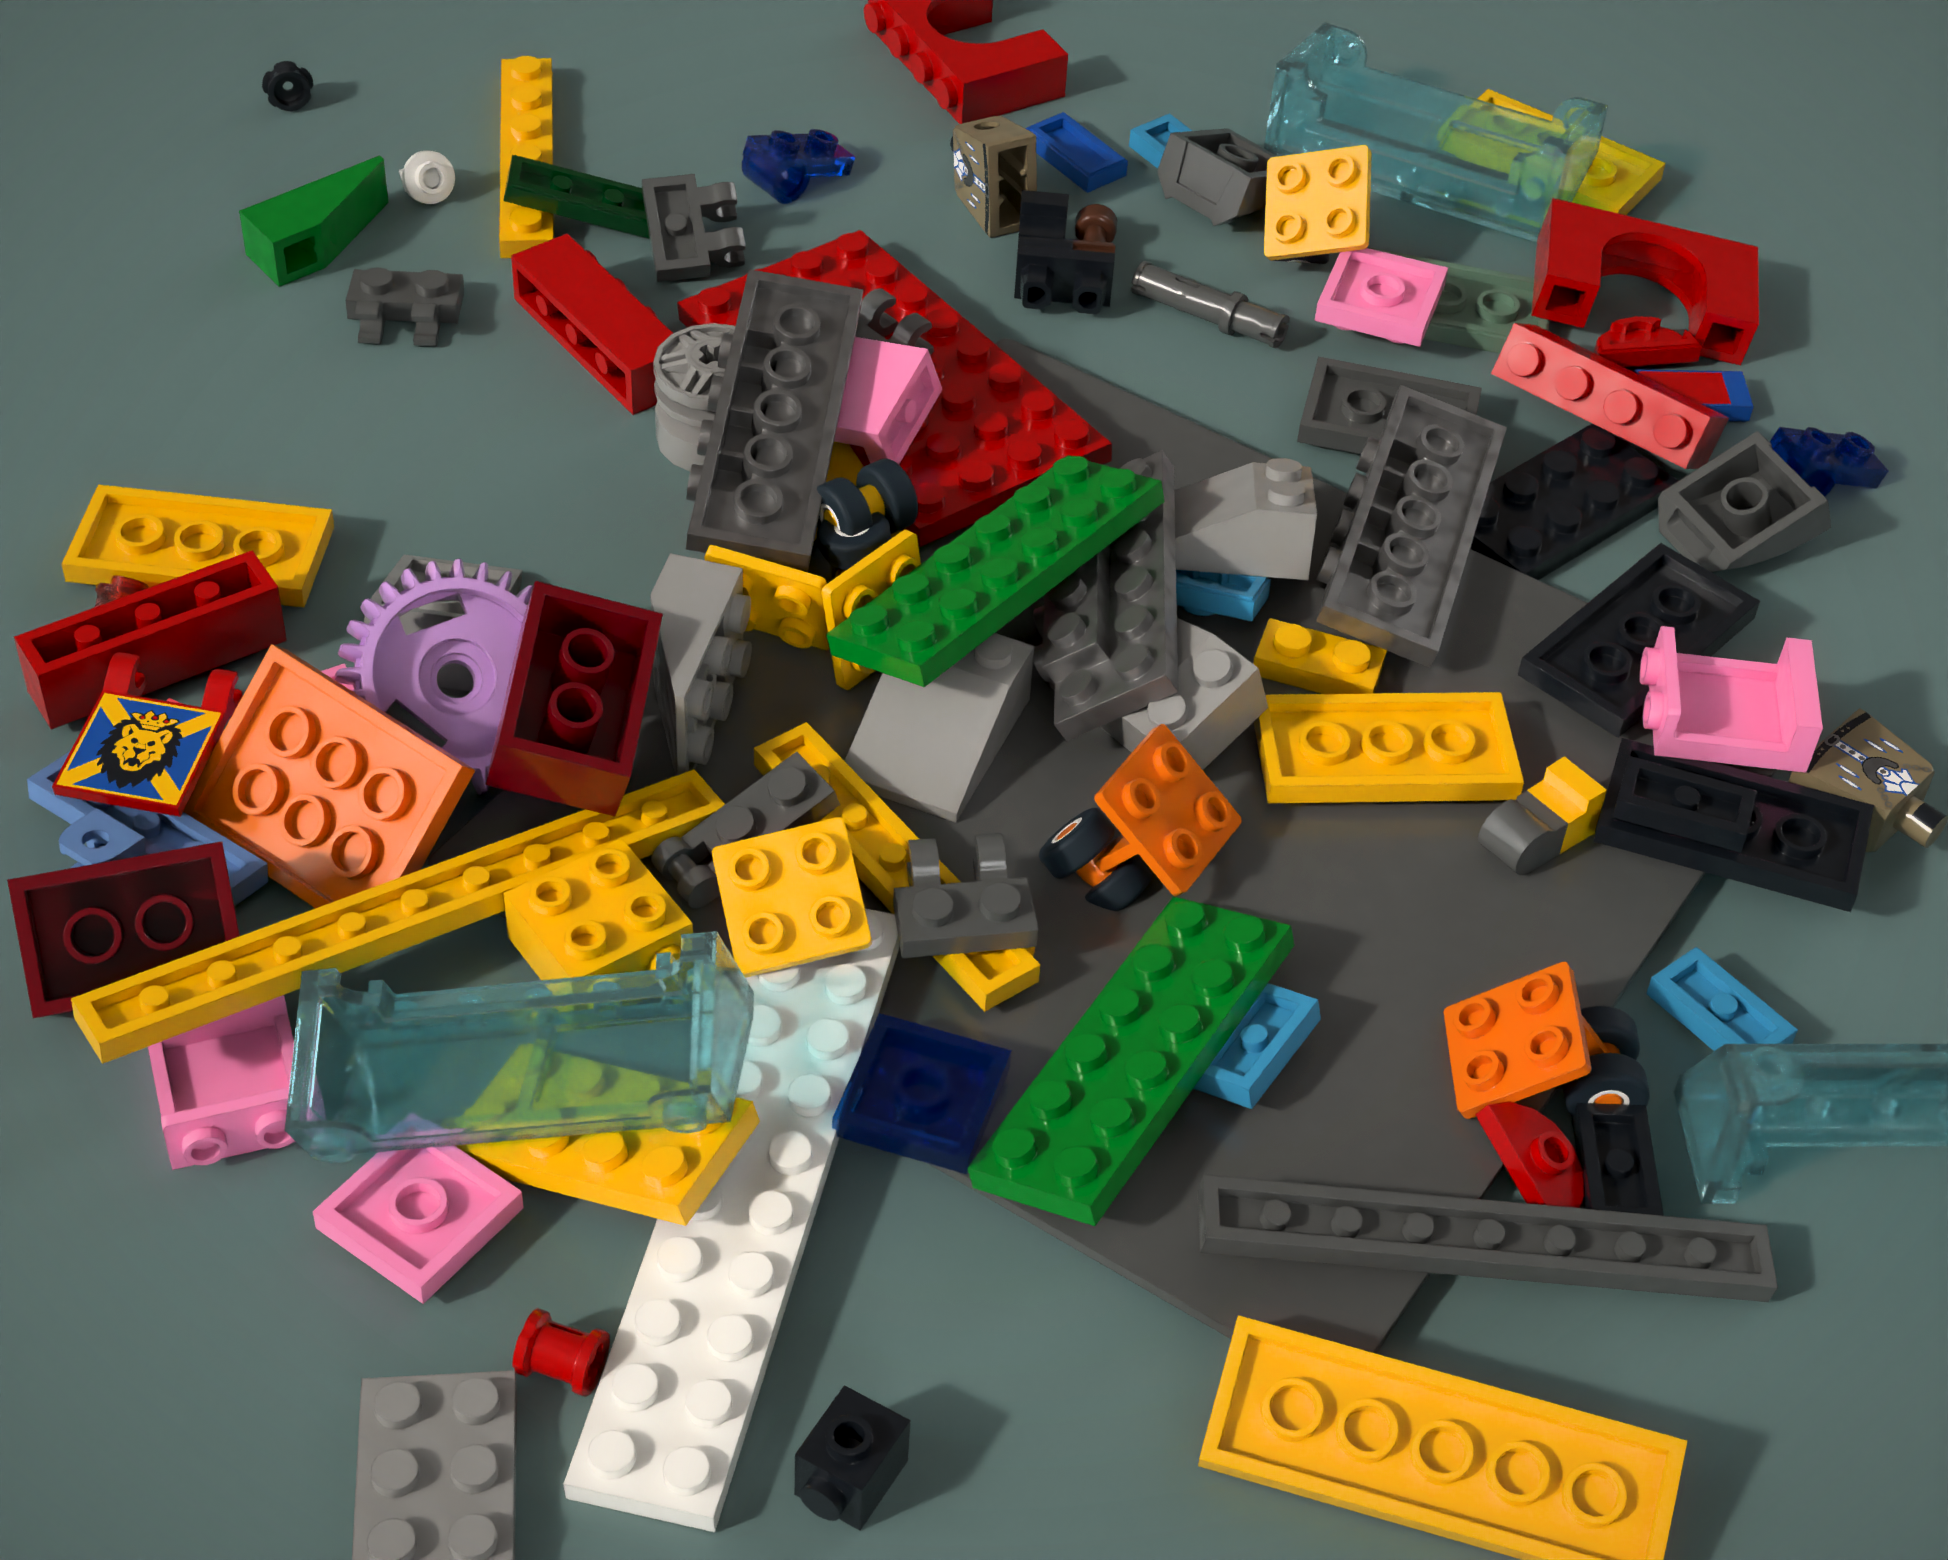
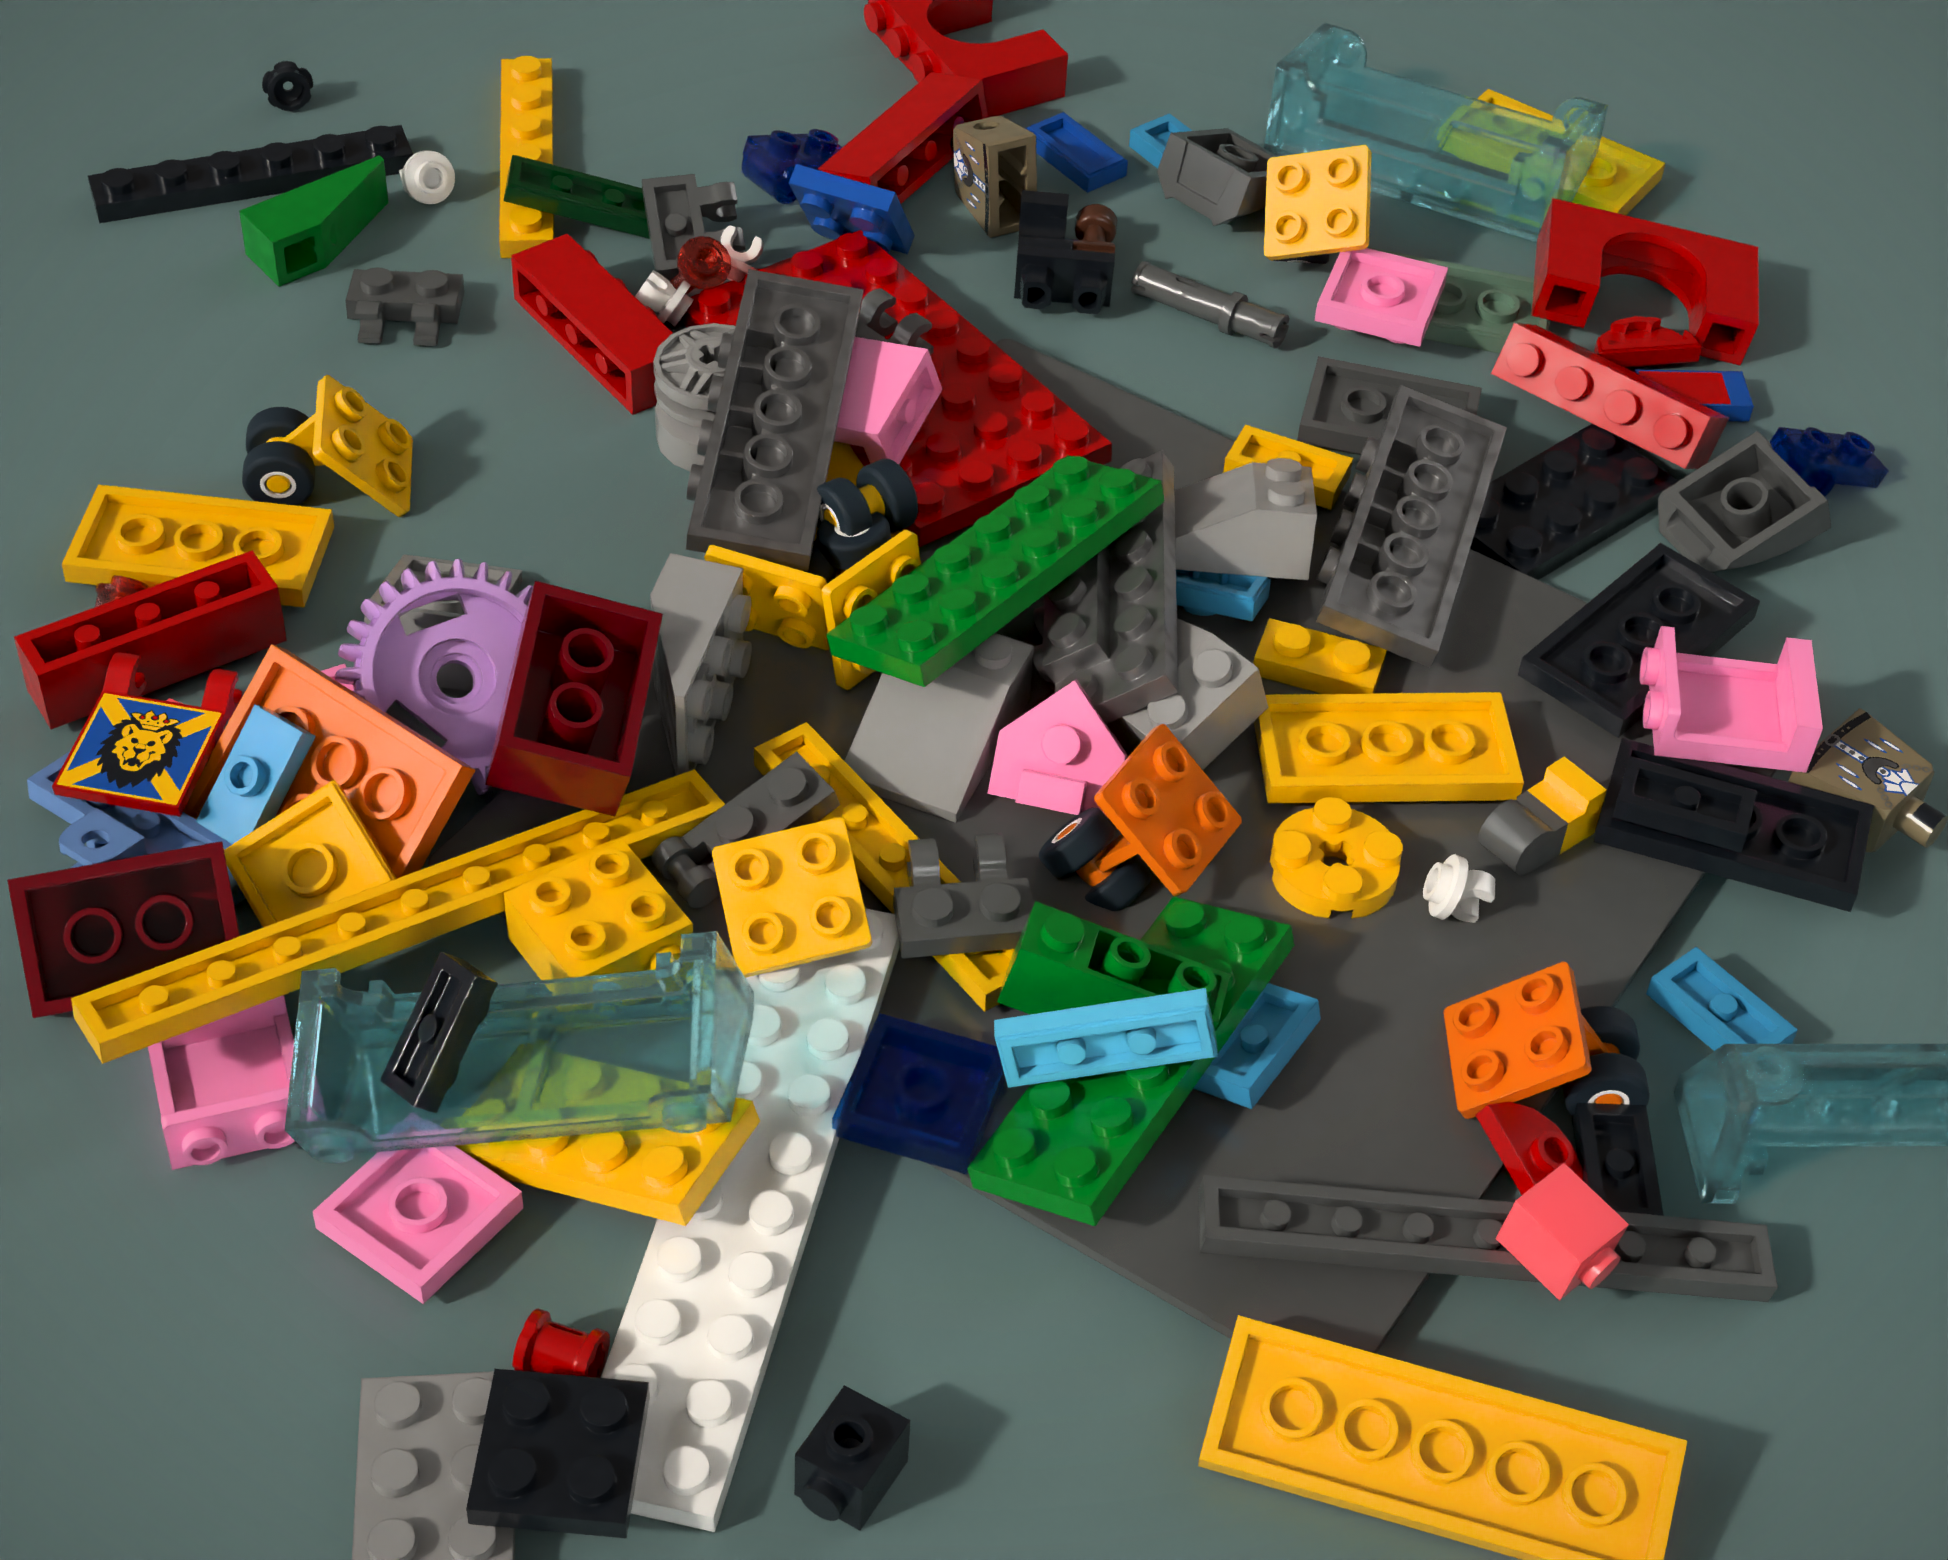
(241, 174): none -> black plate
(255, 775): none -> plate
(307, 857): none -> yellow plate
(342, 435): none -> yellow plate
(439, 1032): none -> black plate
(559, 1453): none -> black plate
(664, 298): none -> white plate
(702, 264): none -> clear red plate
(740, 261): none -> white plate
(845, 206): none -> blue plate
(911, 136): none -> red brick
(1056, 754): none -> bright pink plate
(1079, 964): none -> green slope
(1106, 1038): none -> medium azure tile
(1329, 468): none -> yellow plate
(1339, 832): none -> yellow plate
(1457, 890): none -> white plate
(1563, 1233): none -> coral brick

